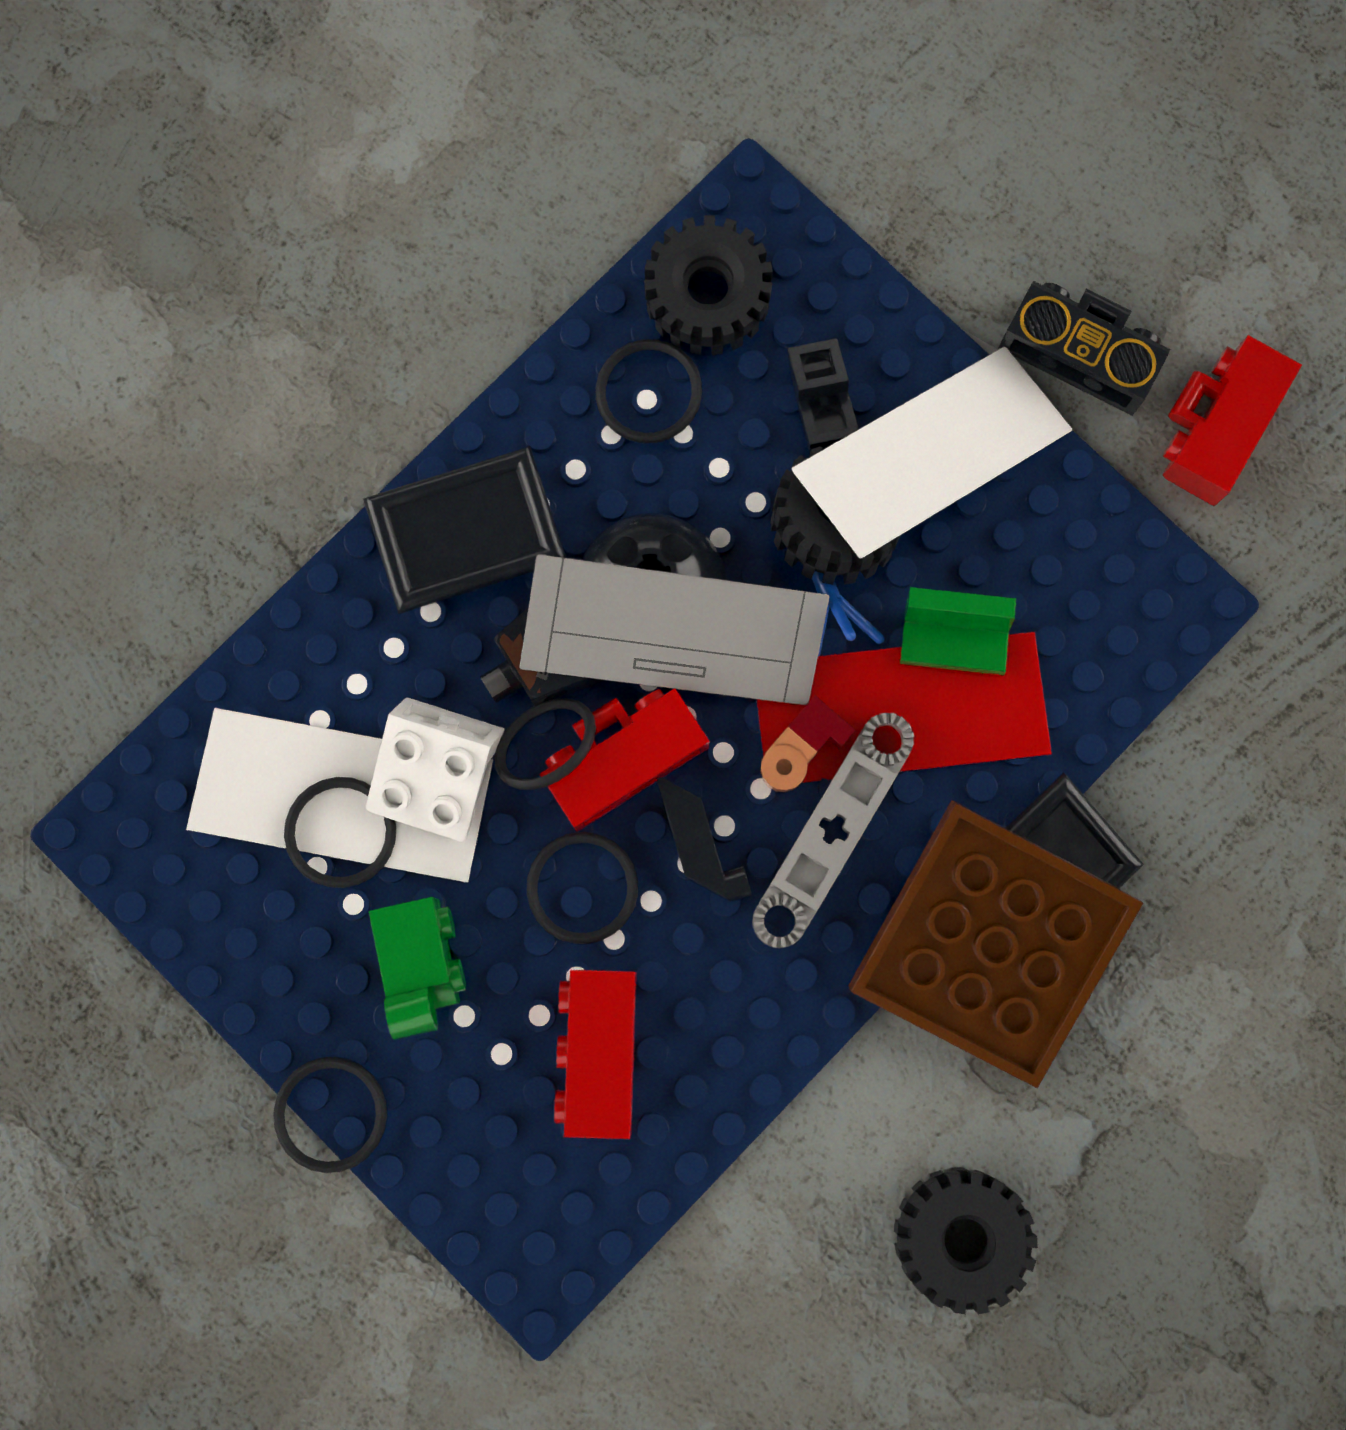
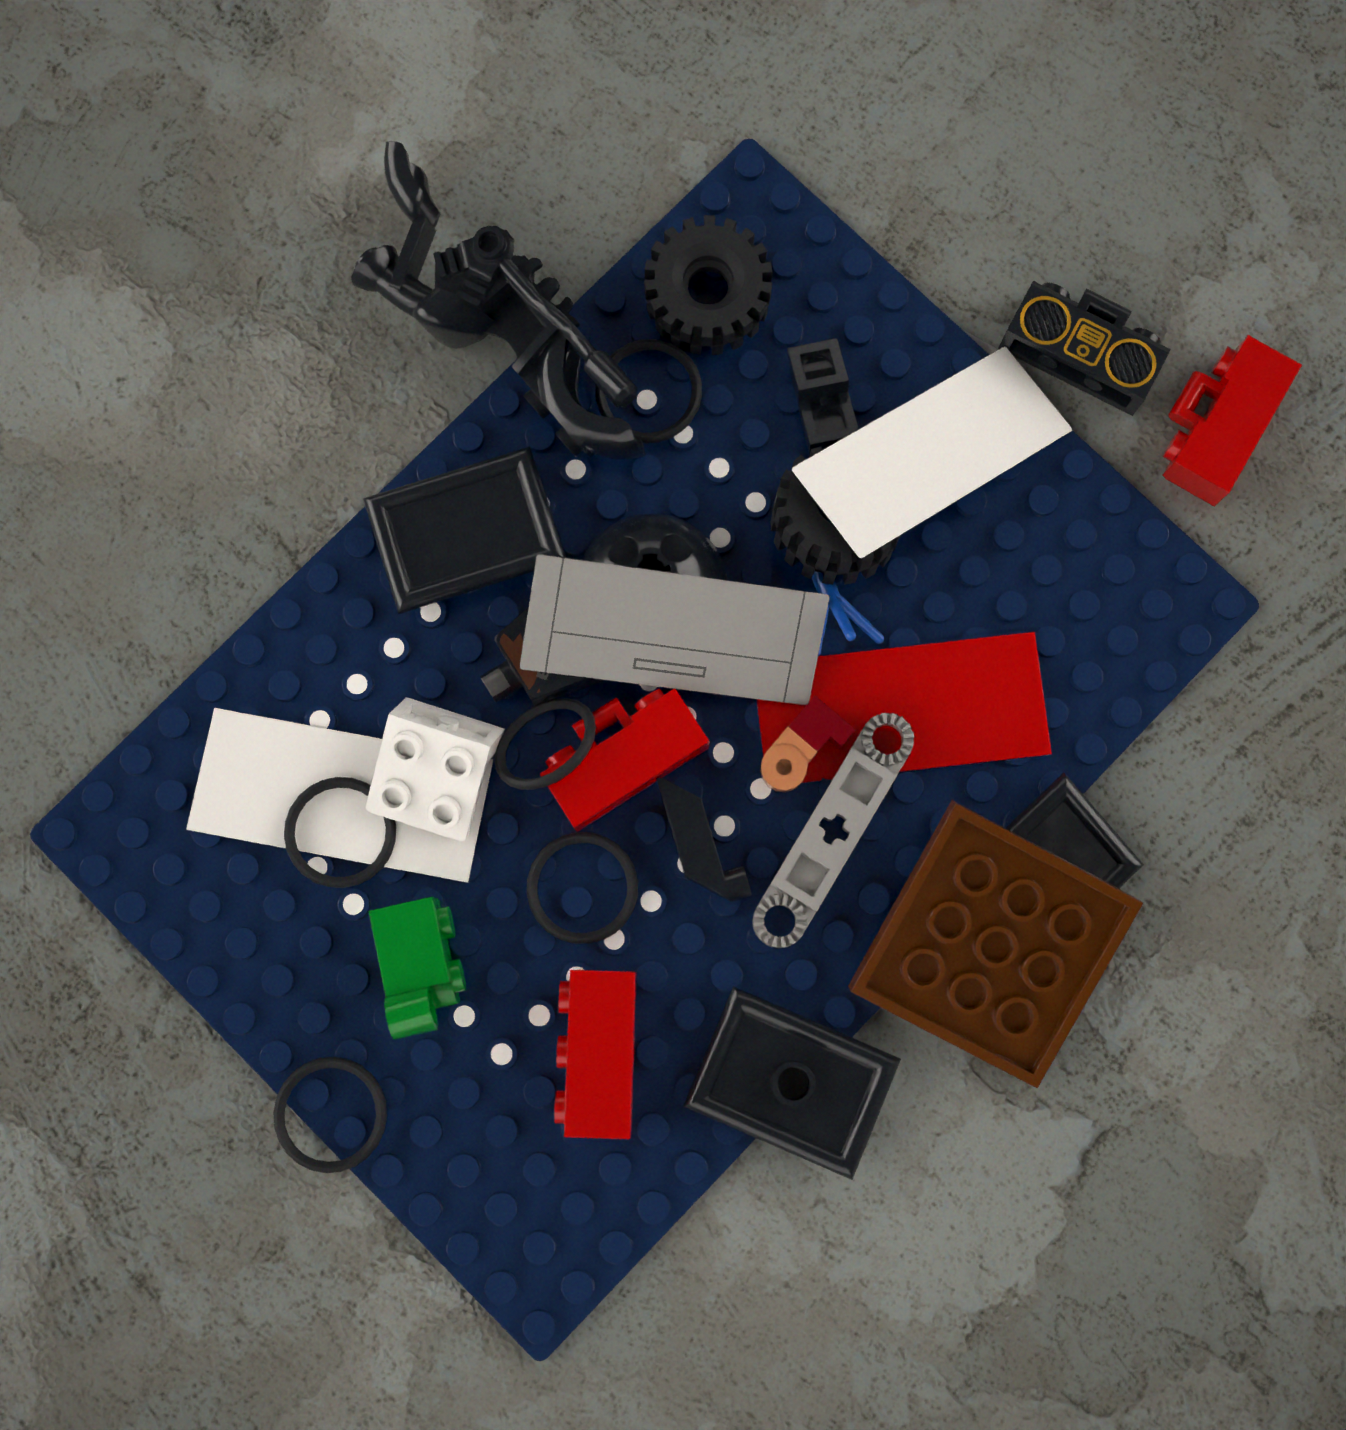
(493, 293): none -> black piece
(792, 1083): none -> black piece
(923, 1230): black tyre -> none
(957, 630): green panel -> none

